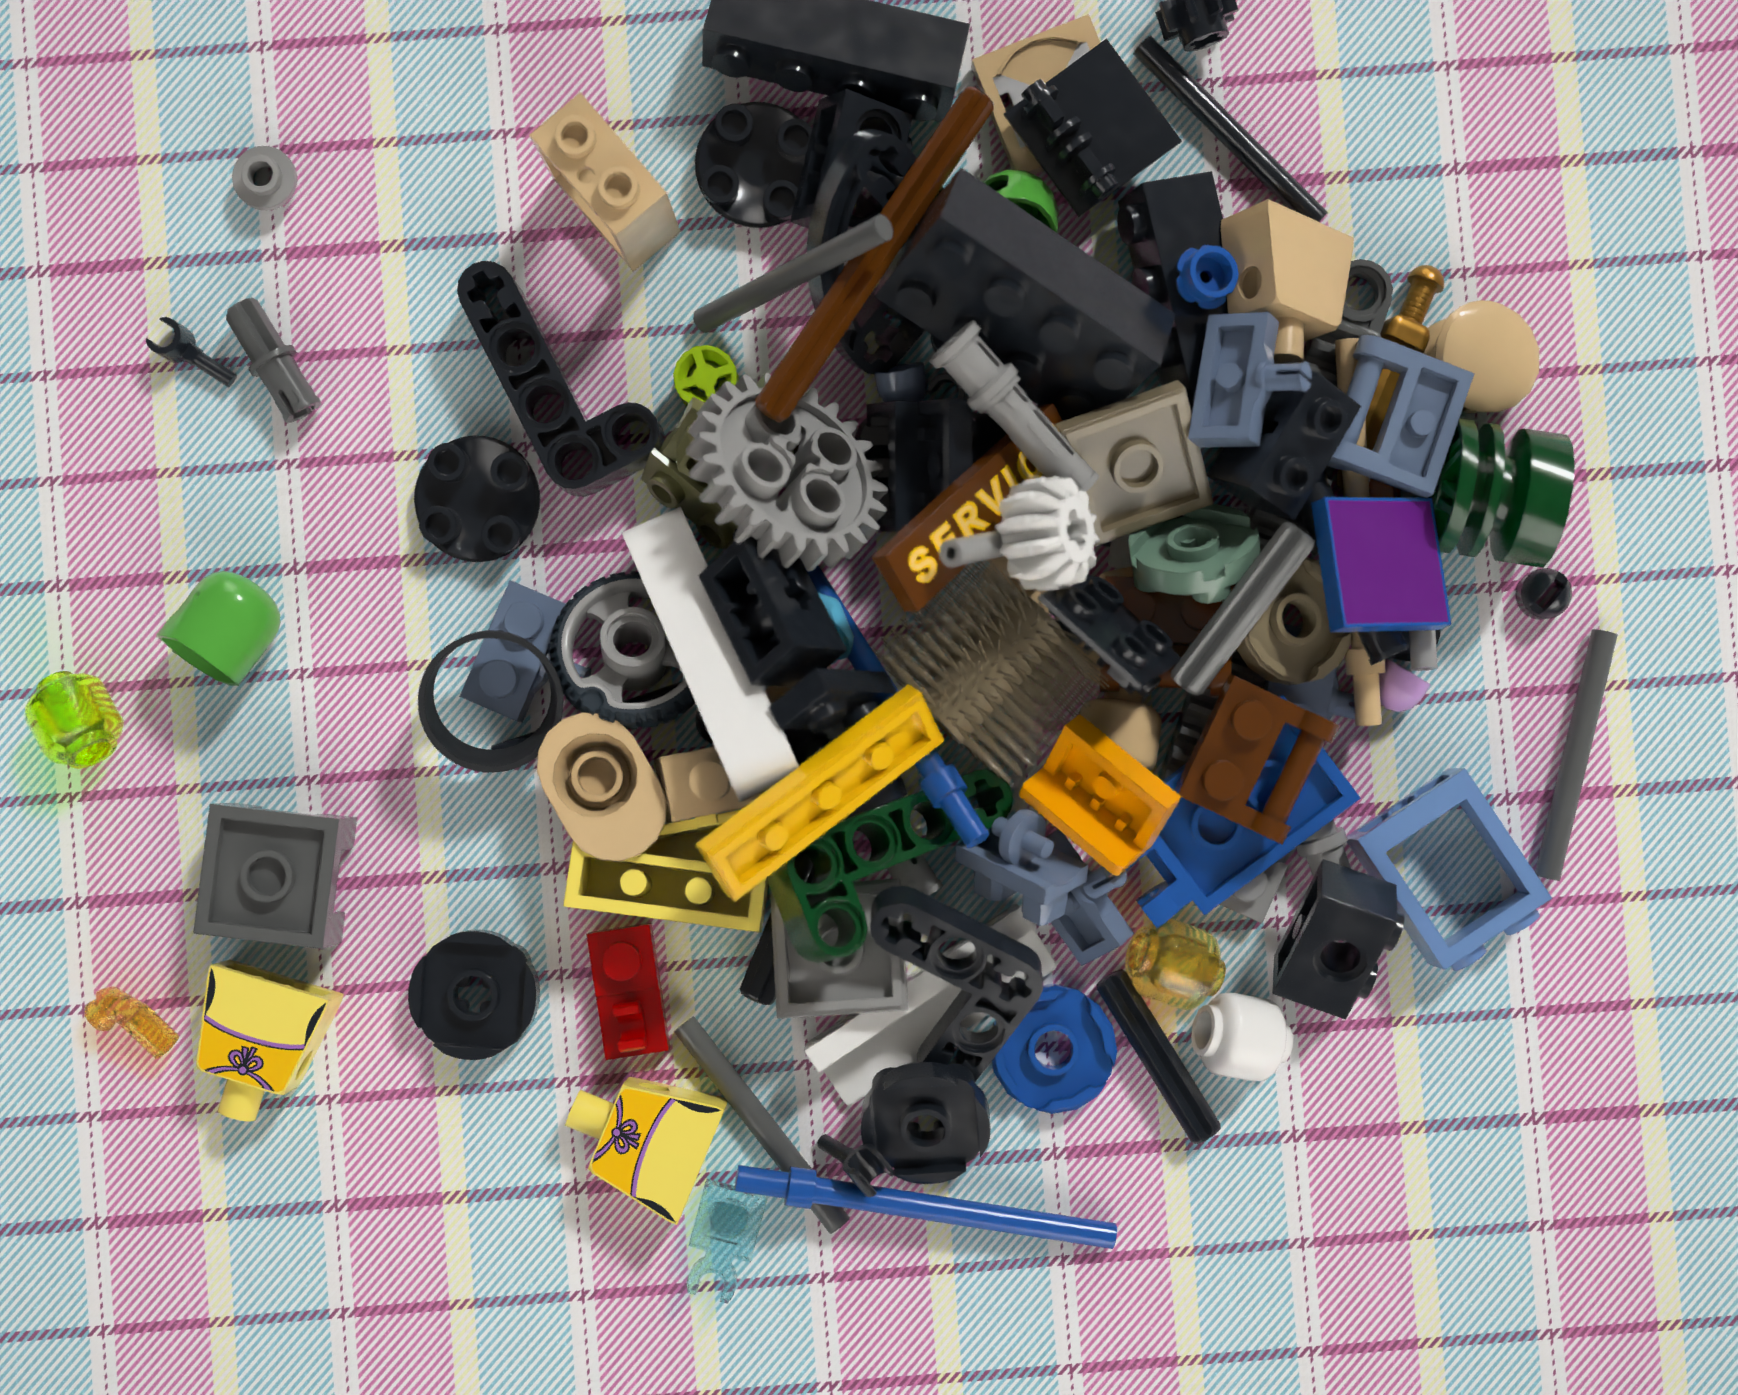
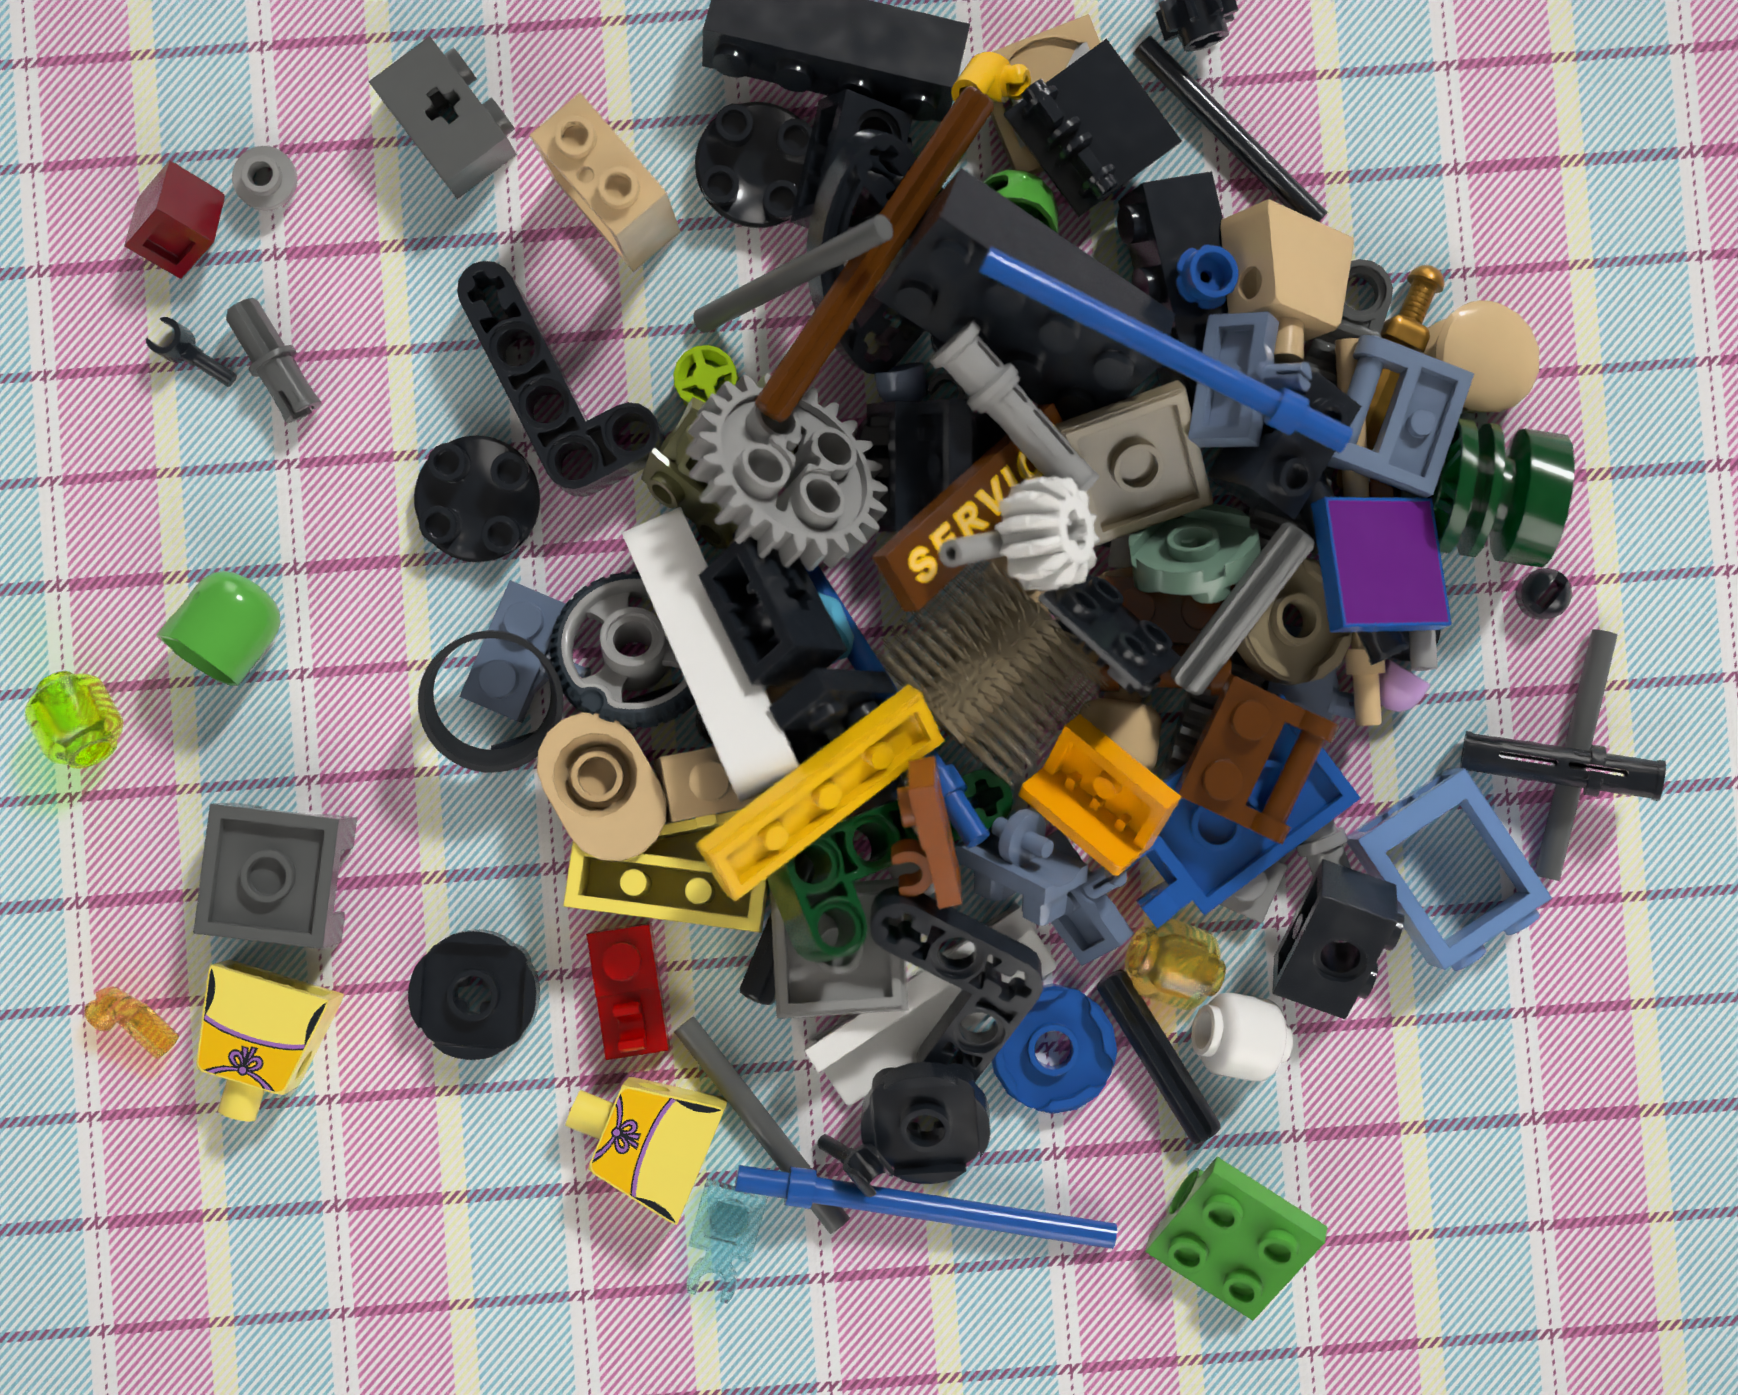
(175, 220): none -> dark red panel
(423, 86): none -> dark grey brick
(935, 853): none -> dark orange plate
(993, 77): none -> yellow arm
(1235, 1237): none -> bright green plate
(1282, 408): none -> blue bar
(1639, 777): none -> black pin

